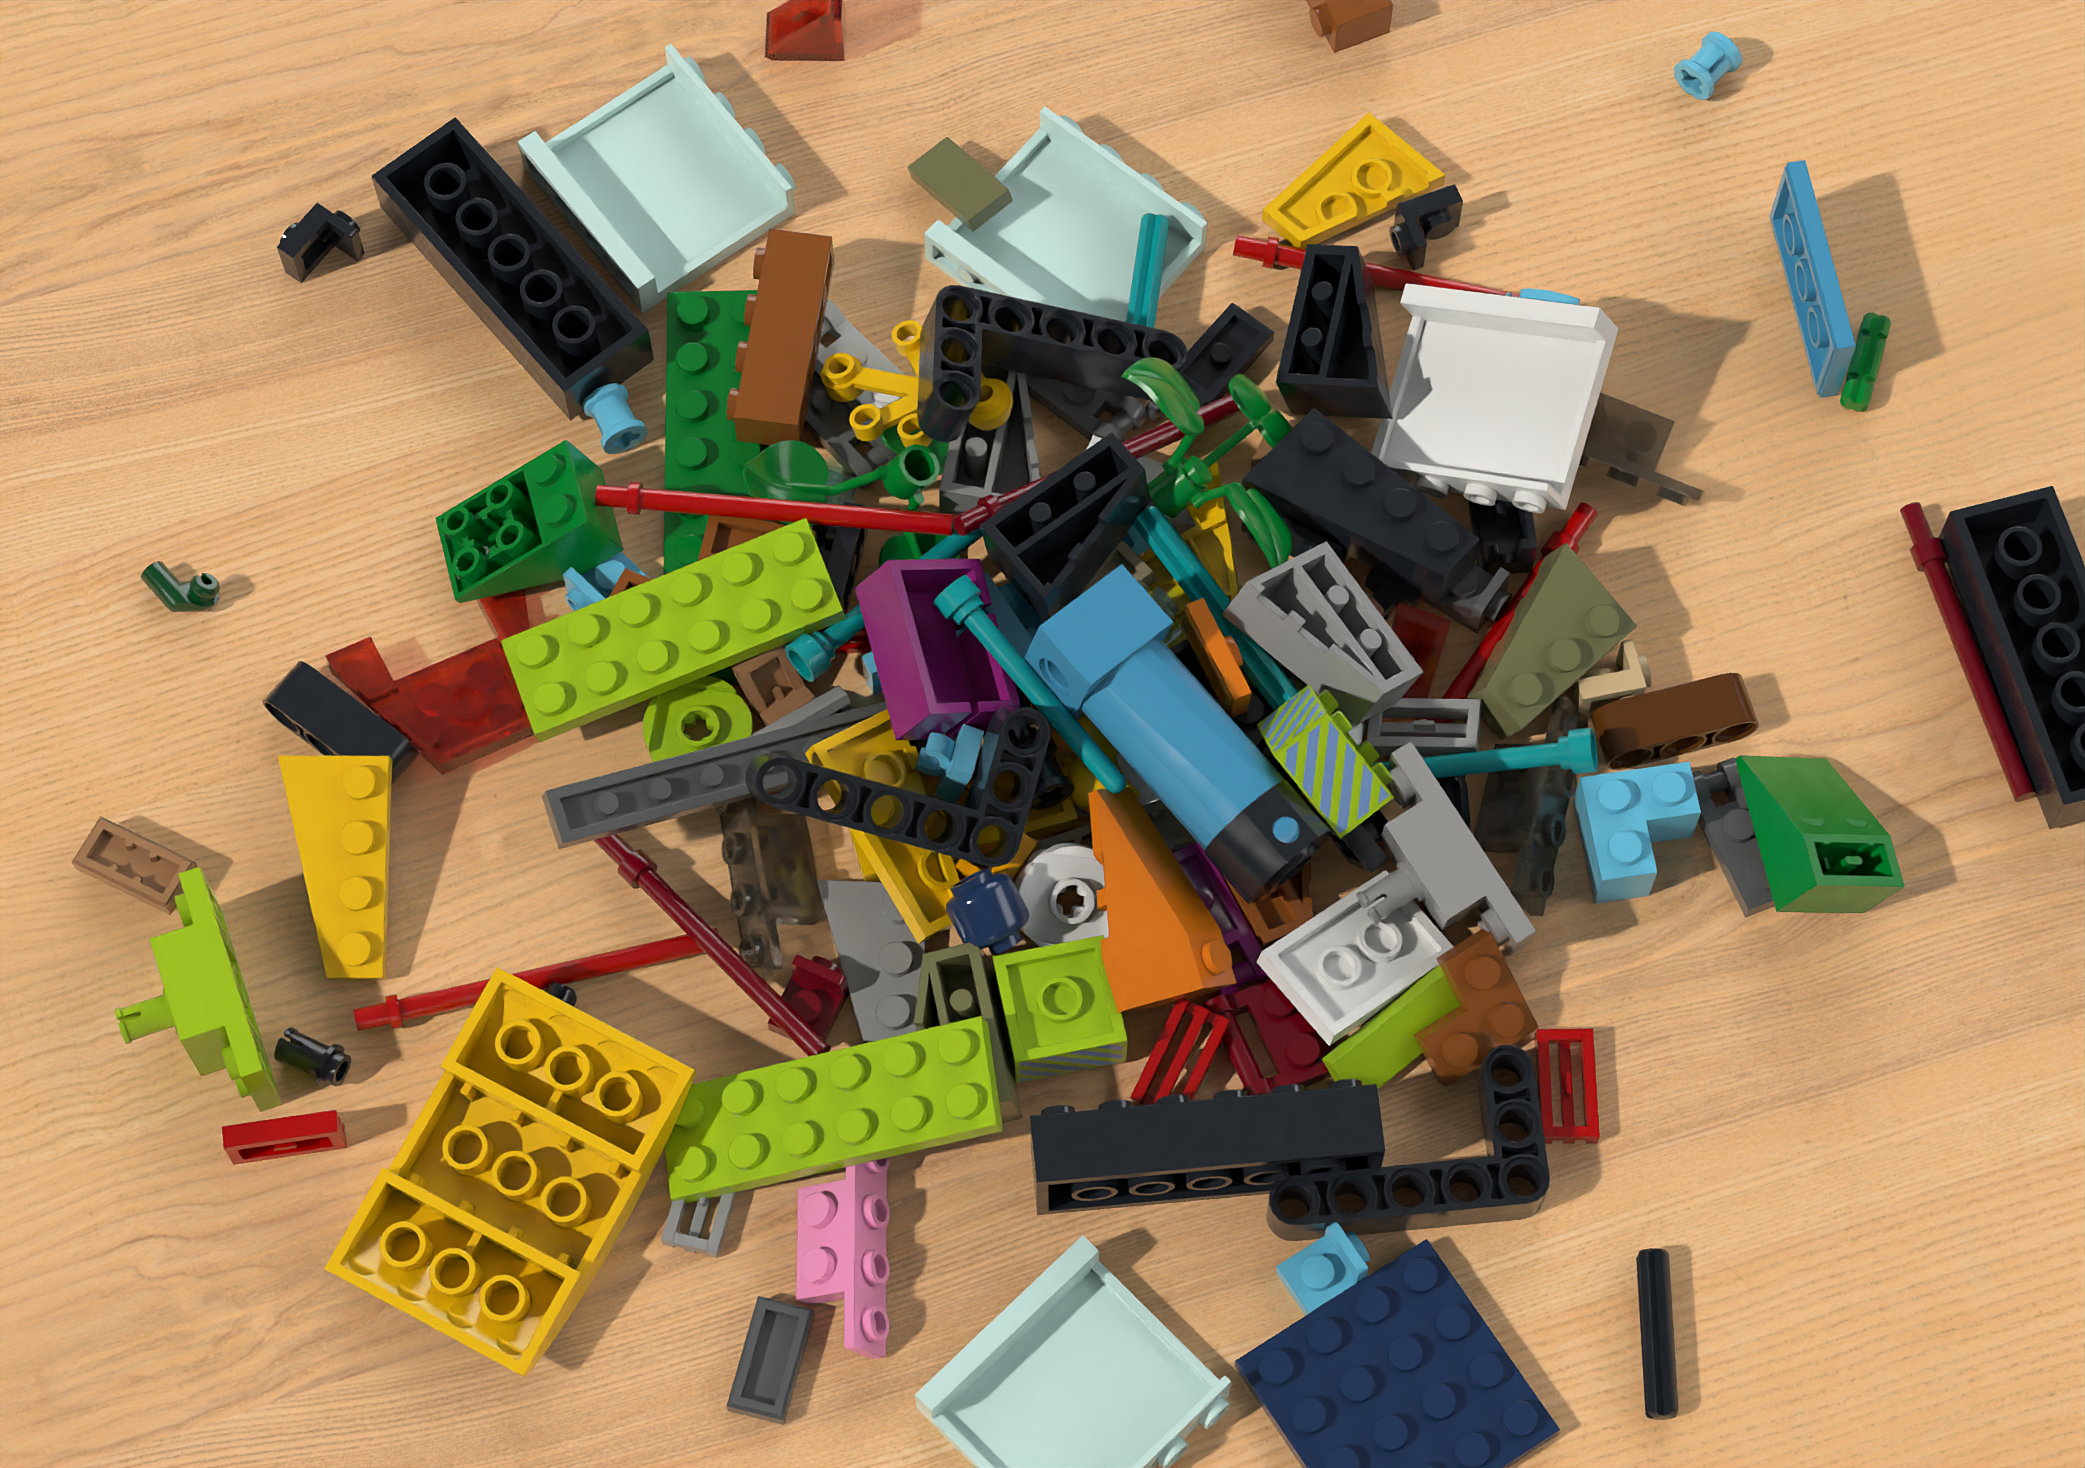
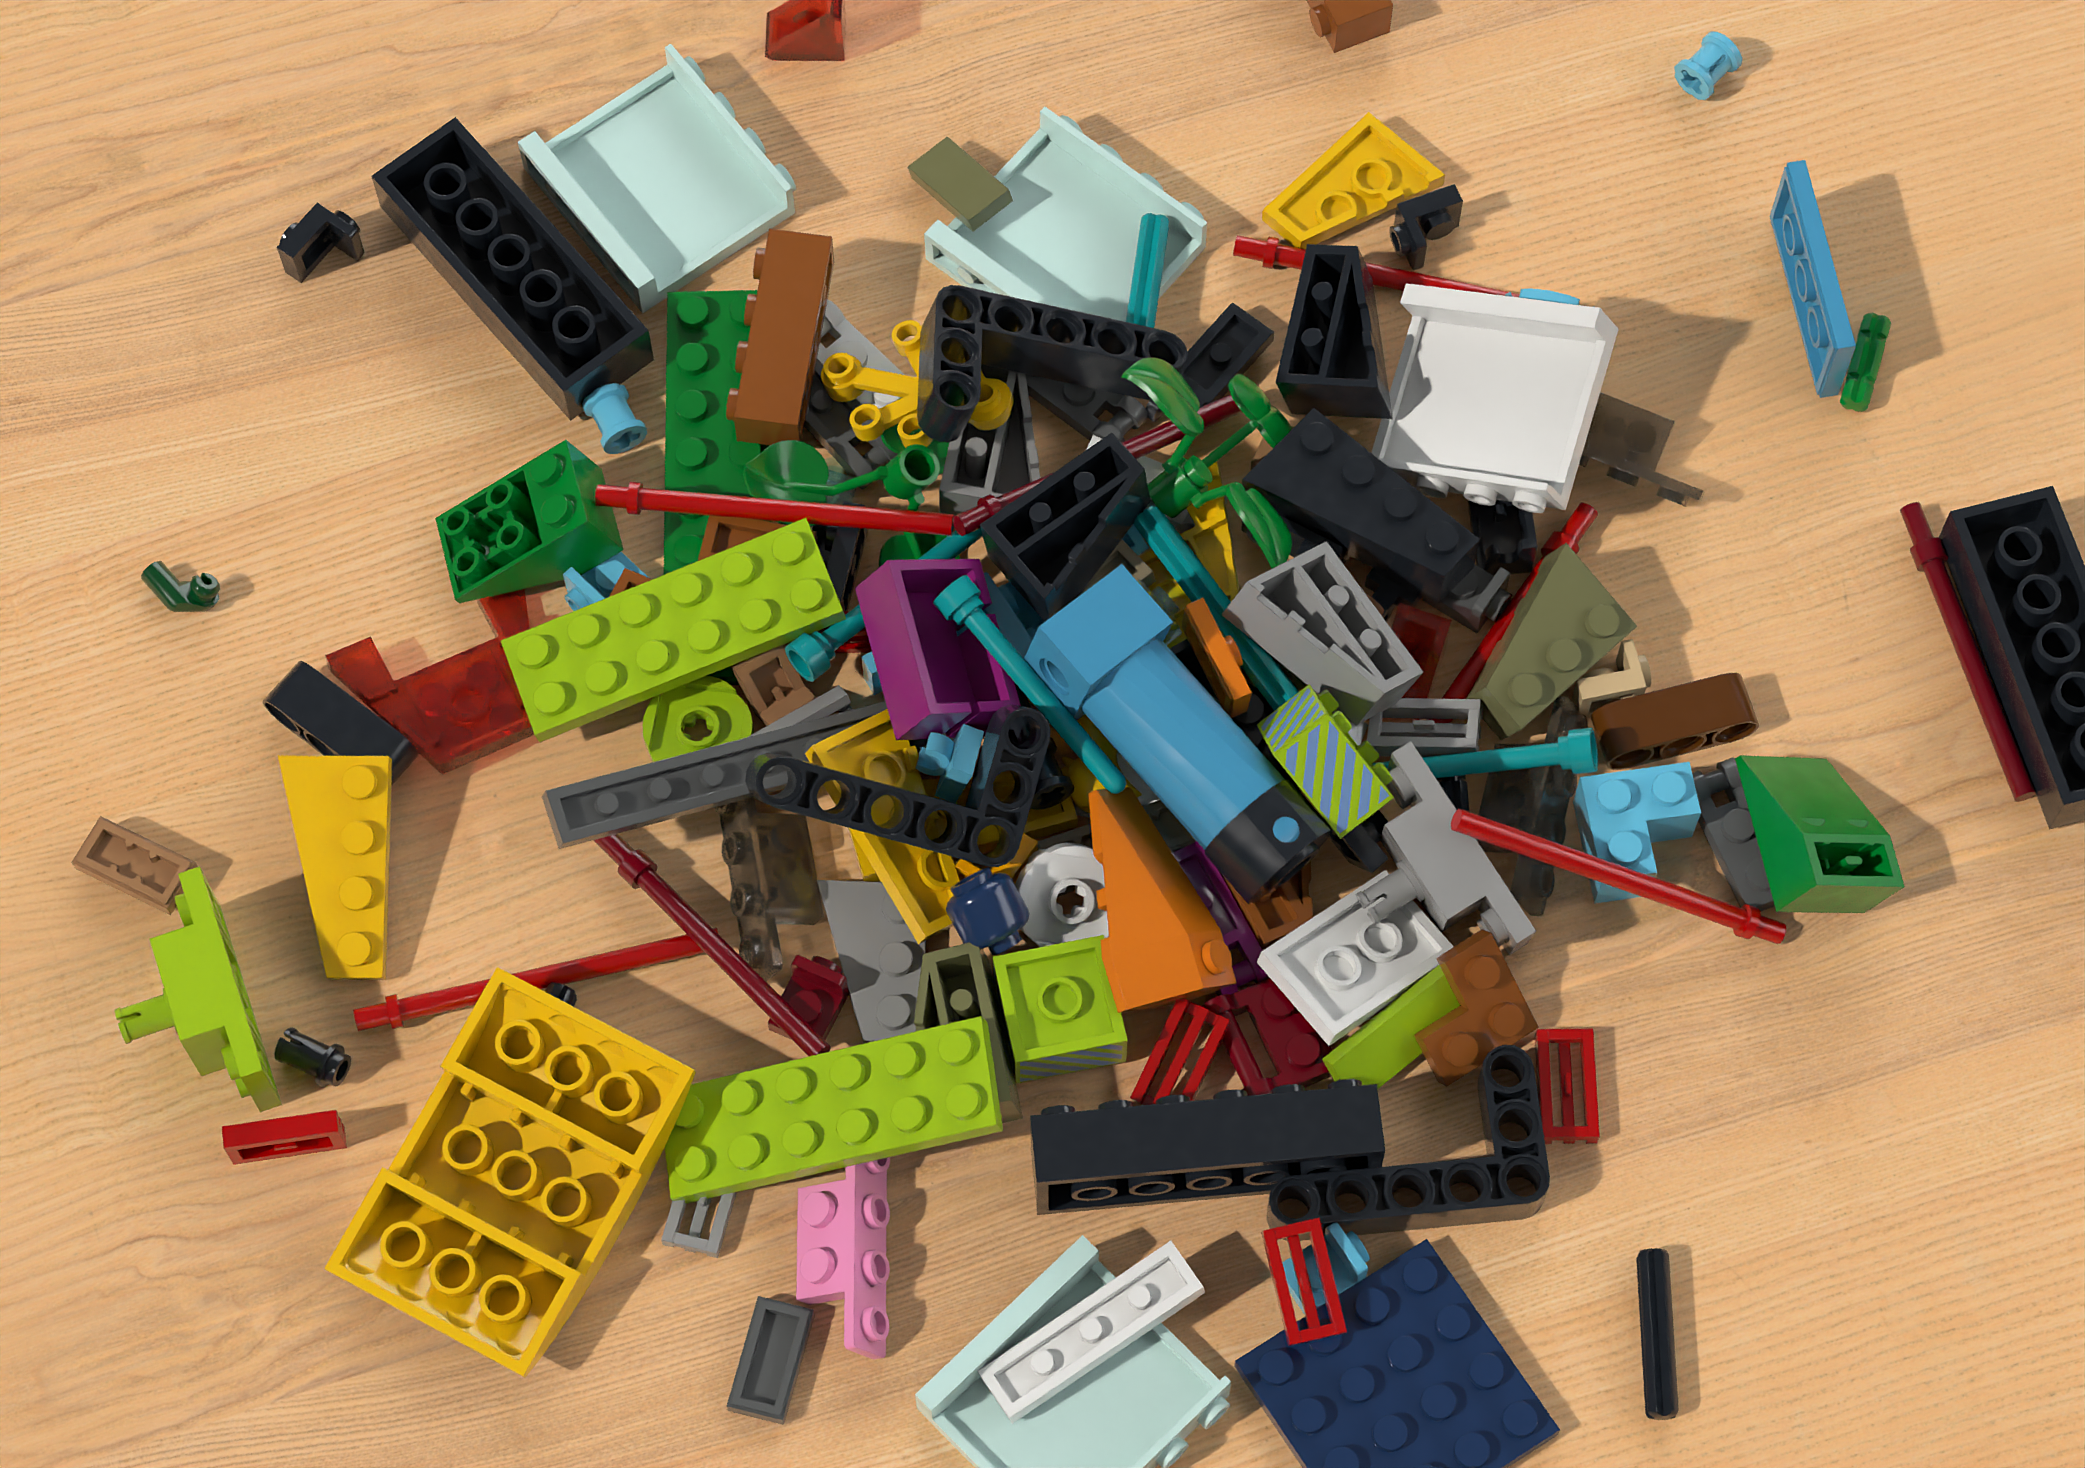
(1091, 1331): none -> white plate
(1291, 1233): none -> red tile
(1744, 921): none -> red bar

